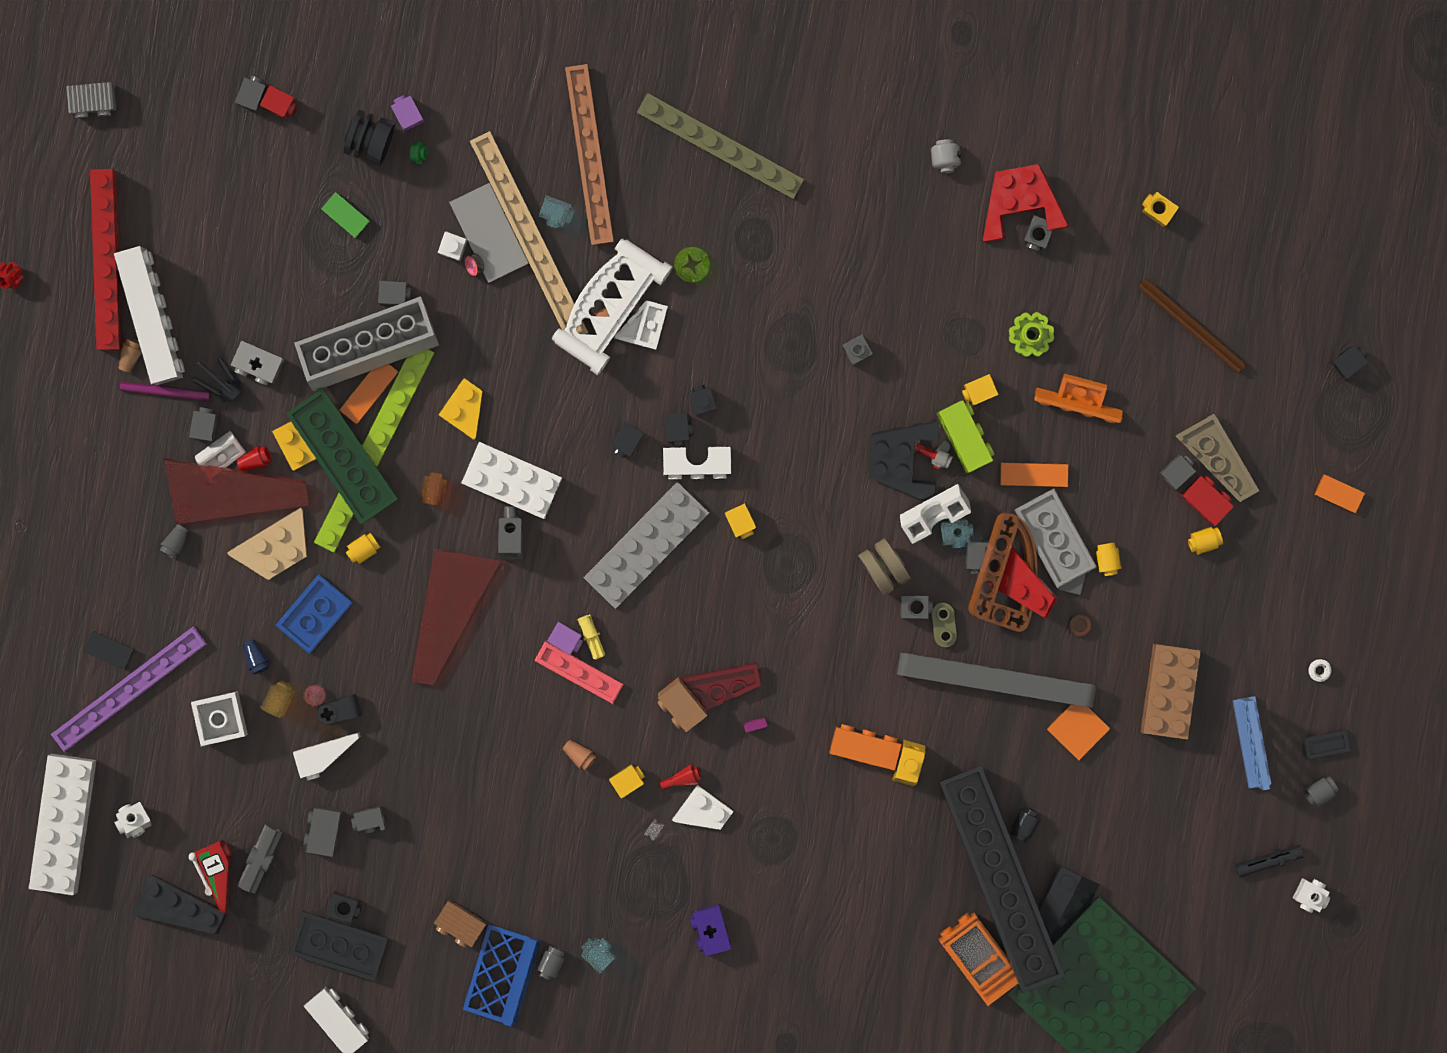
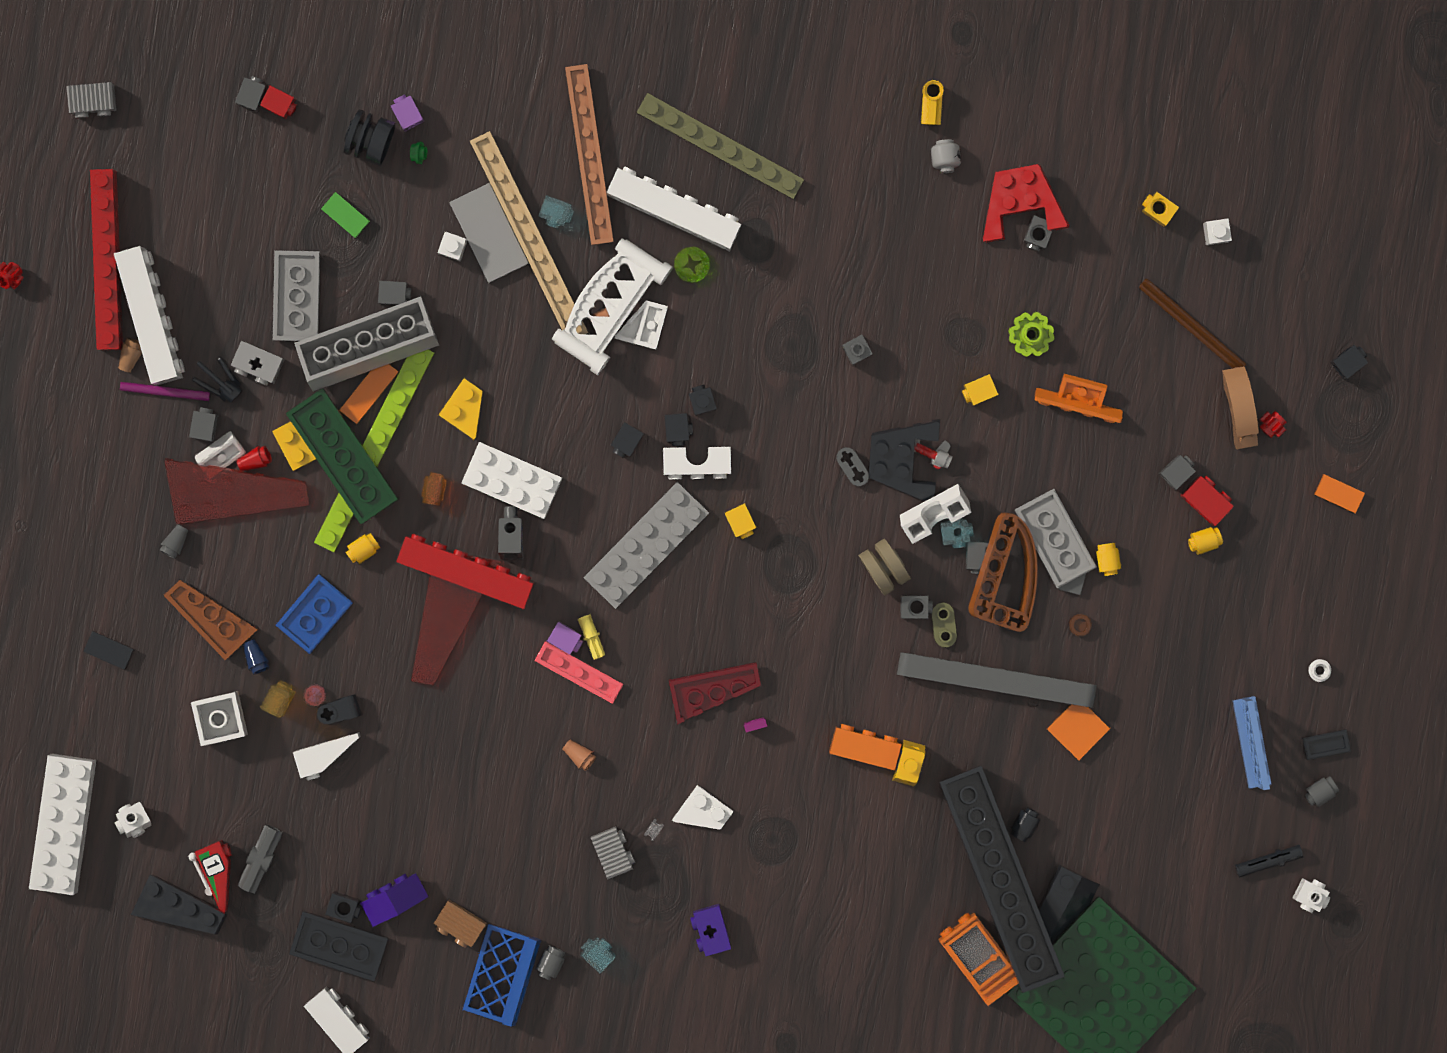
(129, 689): medium lavender tile -> none
(214, 622): none -> dark orange wing
(274, 547): tan wing -> none
(296, 295): none -> light grey plate
(323, 831): dark grey brick -> none
(369, 820): dark grey brick -> none
(393, 899): none -> dark purple brick
(466, 572): none -> red brick
(474, 264): tile -> none
(612, 852): none -> light grey brick
(627, 780): yellow brick -> none
(674, 209): none -> white brick
(681, 704): medium nougat brick -> none
(688, 776): red cone -> none
(856, 463): none -> dark grey beam
(932, 105): none -> yellow piece
(965, 436): lime brick -> none
(1025, 587): red wing -> none
(1034, 474): orange tile -> none
(1170, 691): medium nougat brick -> none
(1215, 450): dark tan wing -> none
(1217, 232): none -> white brick
(1241, 406): none -> medium nougat arch
(1272, 424): none -> red gear

